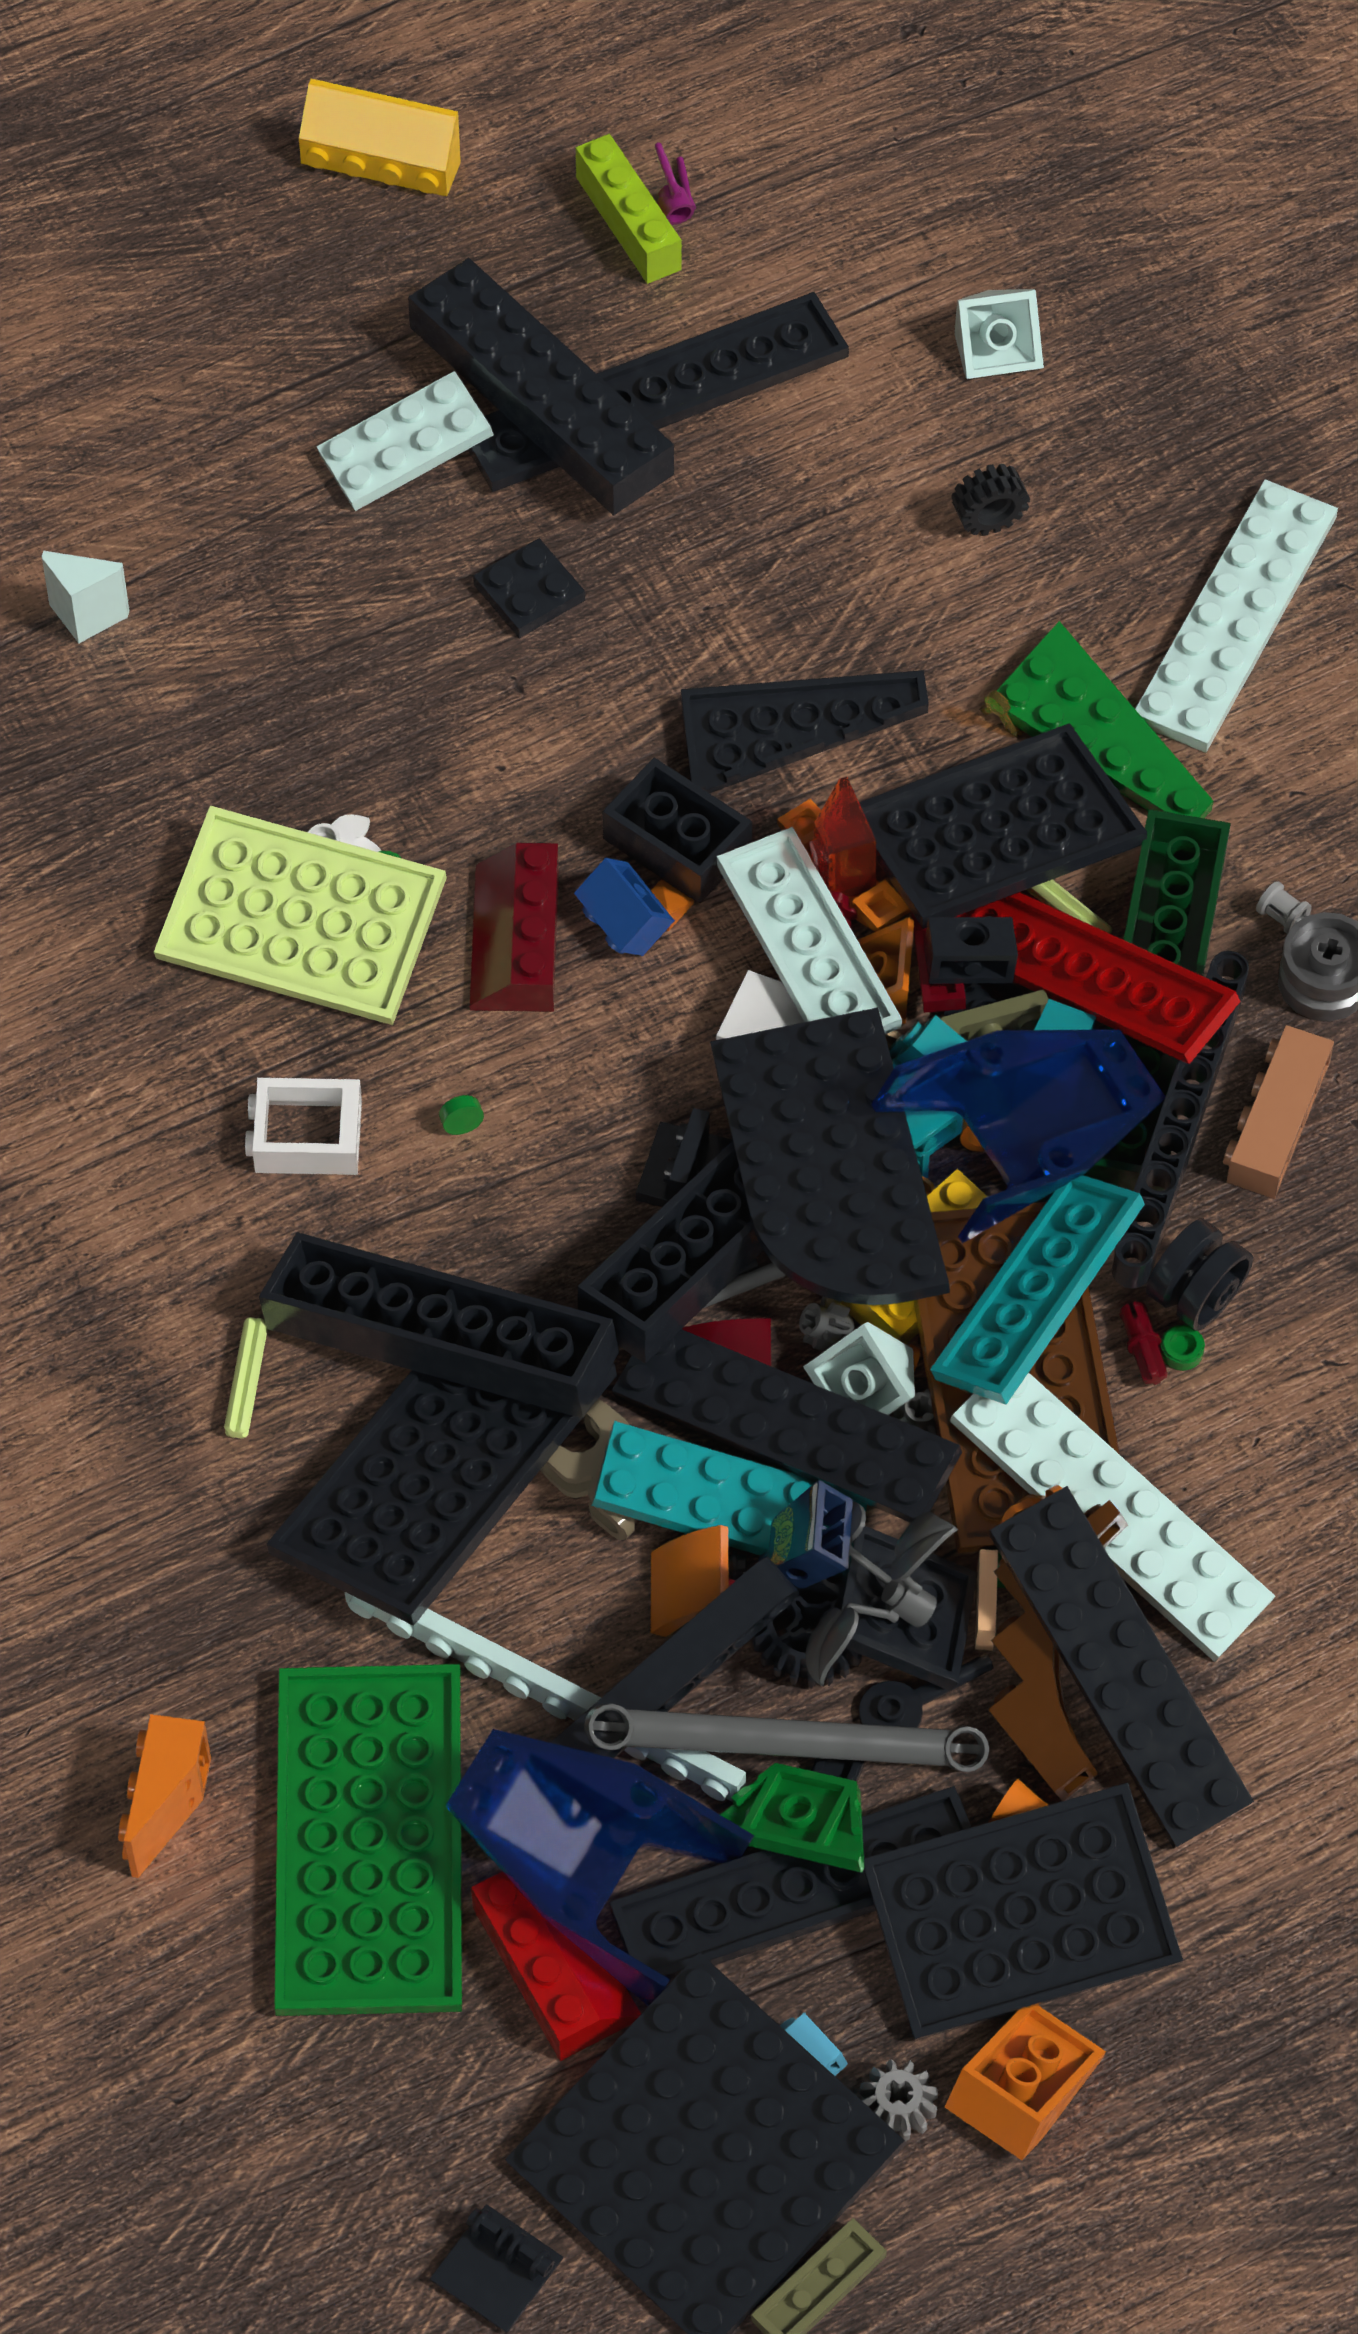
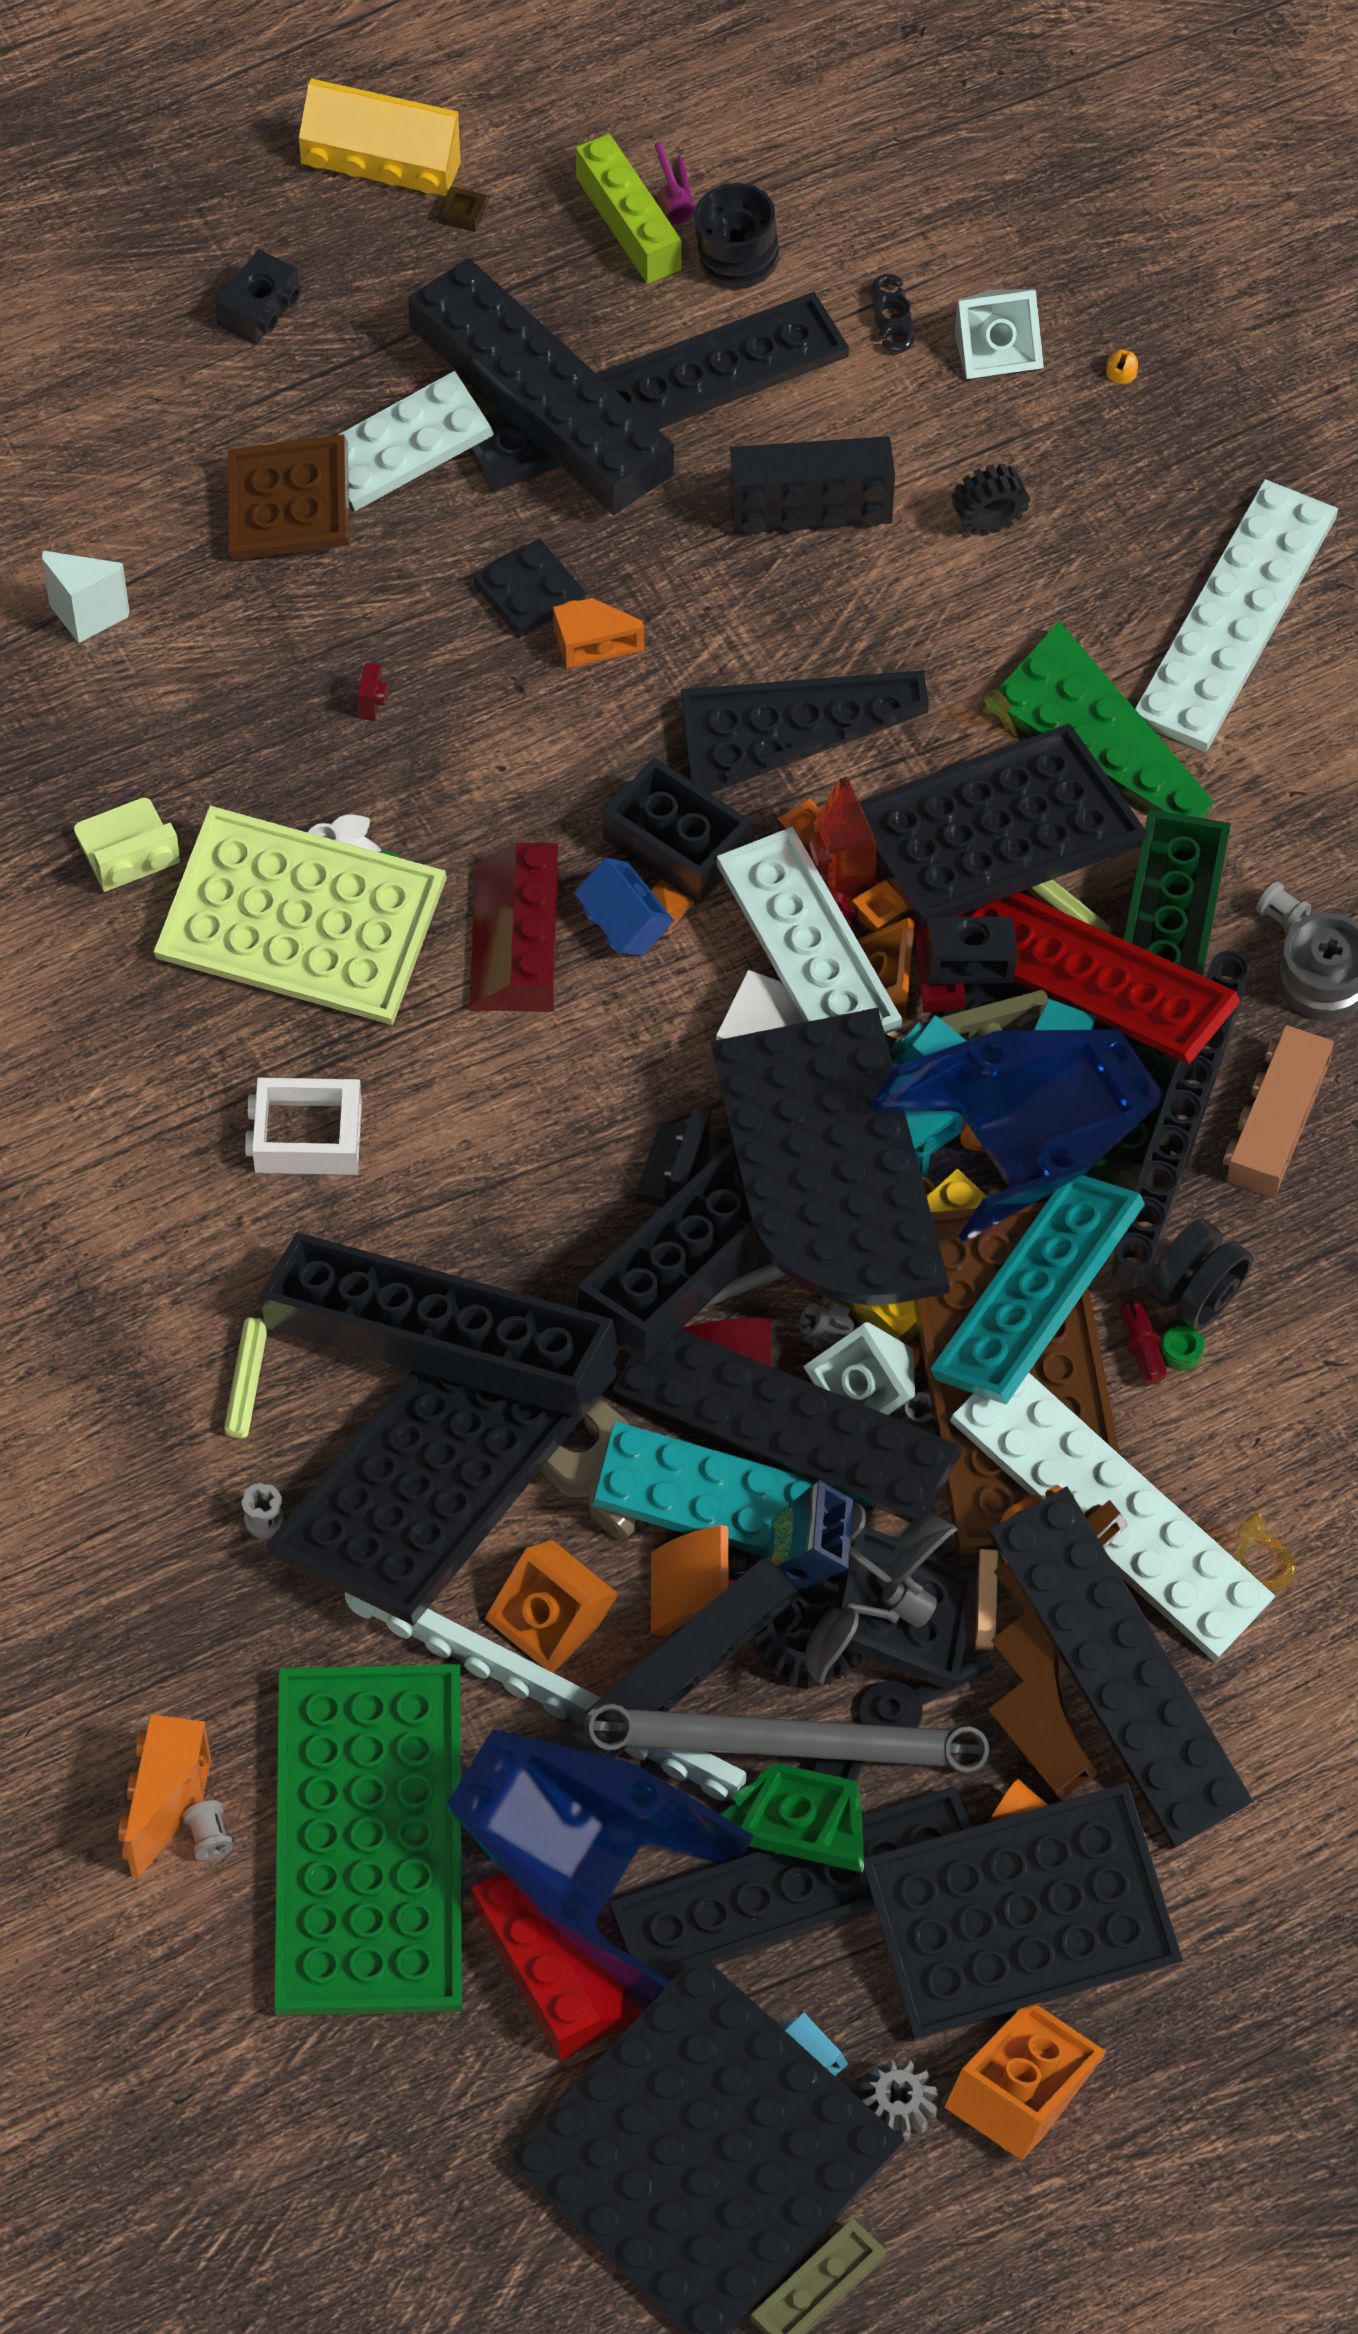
(127, 843): none -> yellowish green bracket
(208, 1830): none -> light grey bush
(257, 297): none -> black brick
(260, 1512): none -> light grey bush
(288, 497): none -> reddish brown plate
(371, 692): none -> dark red plate
(461, 1115): green tile -> none
(462, 209): none -> dark brown tile
(496, 2268): black hinge -> none
(550, 1604): none -> orange slope
(595, 632): none -> orange slope
(736, 235): none -> black wheel
(811, 485): none -> black brick
(883, 300): none -> black piece
(1129, 370): none -> light orange hinge
(1253, 1528): none -> clear yellow piece

